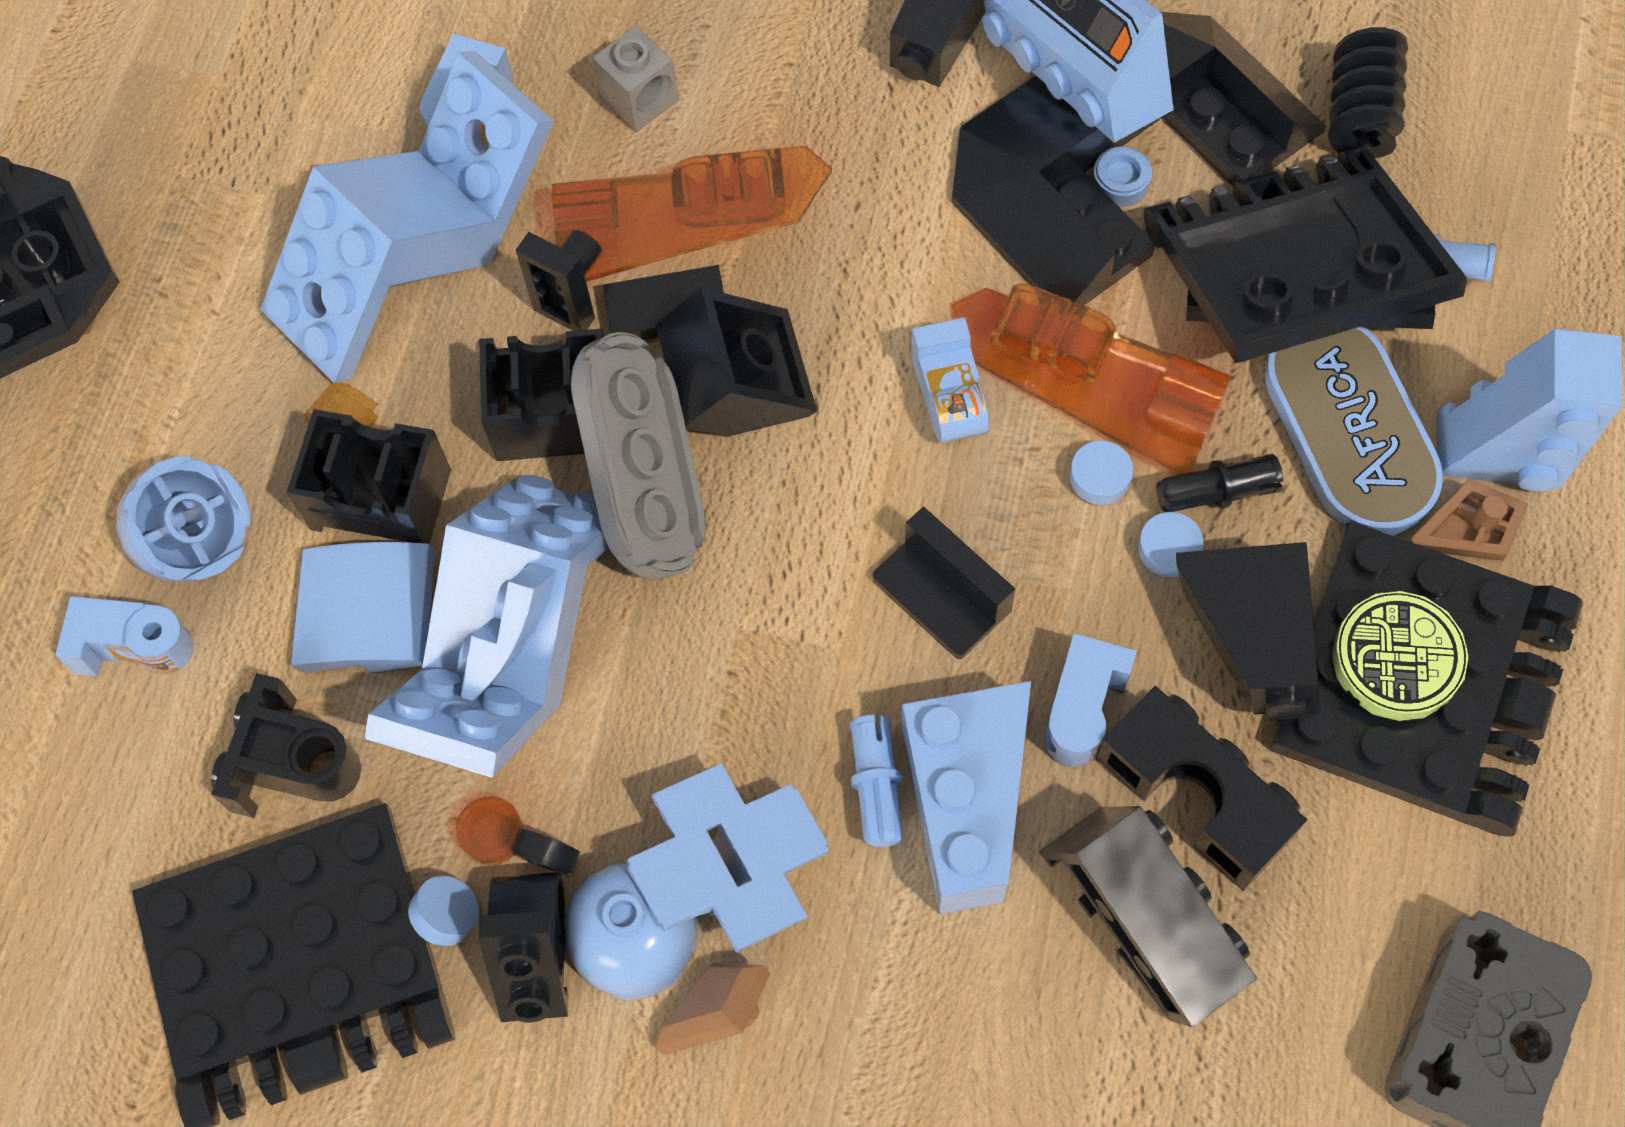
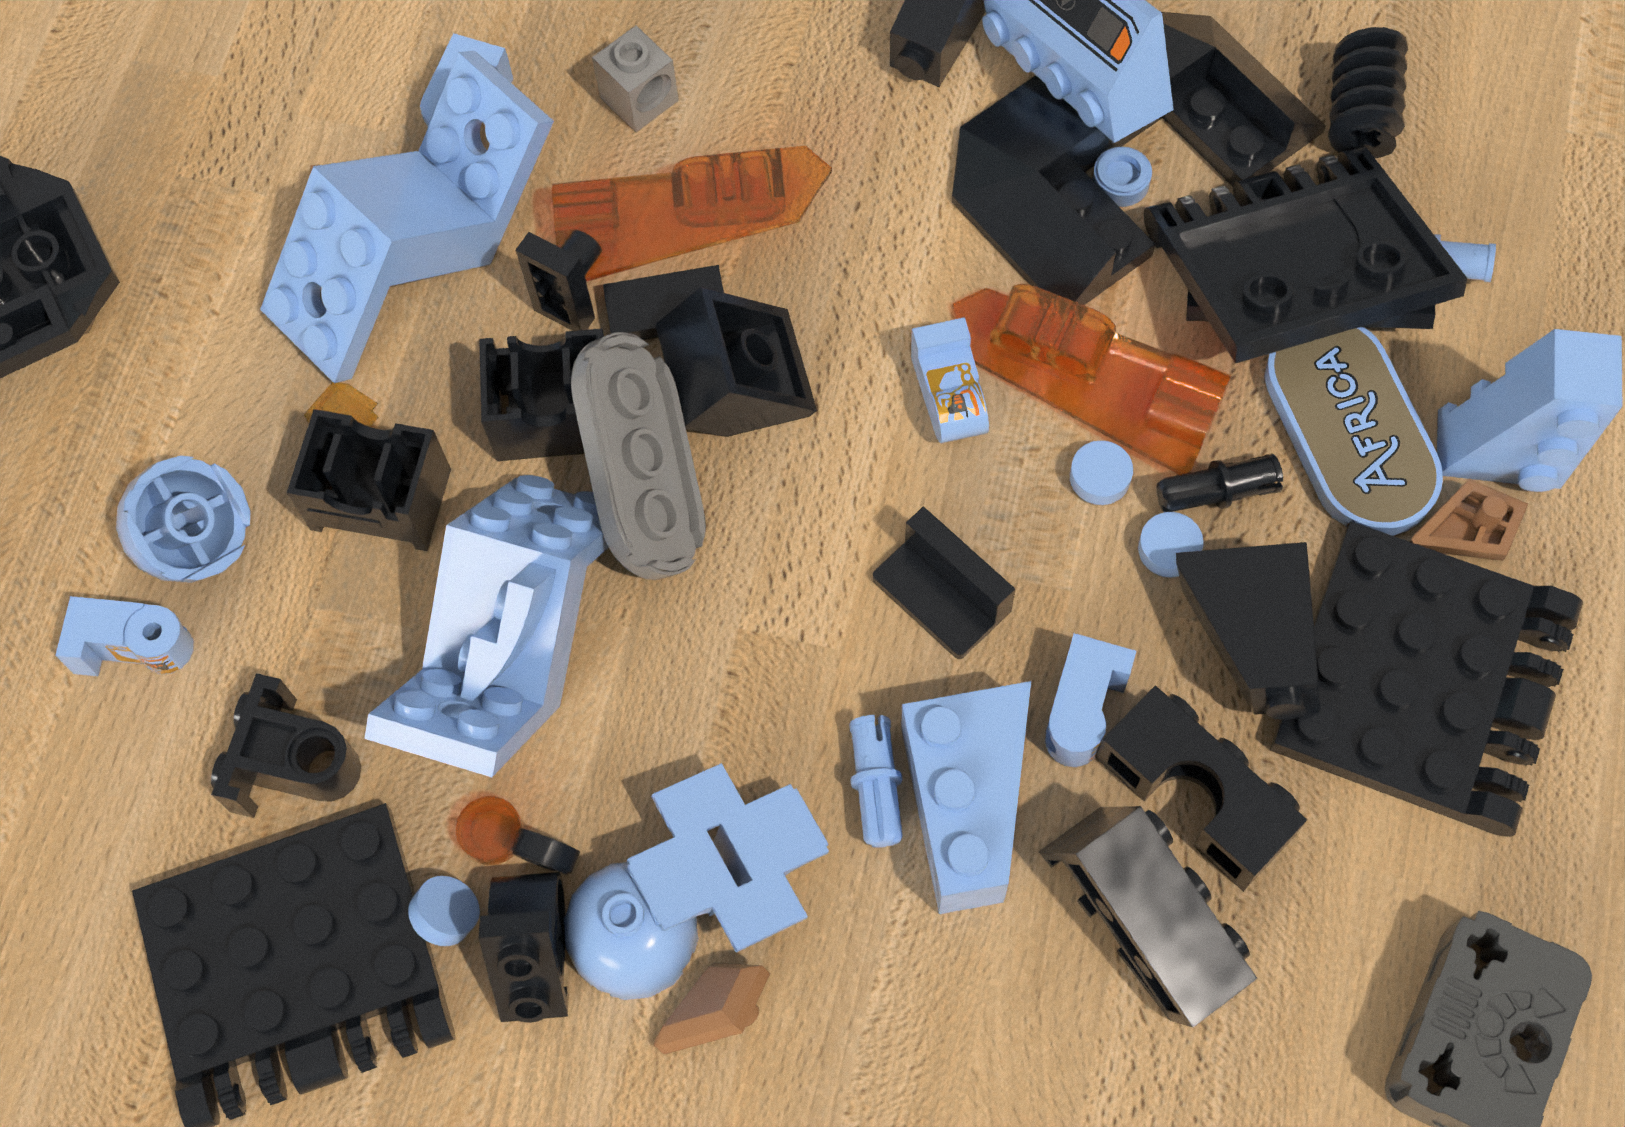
(363, 606): light blue slope -> none
(1400, 655): tile -> none

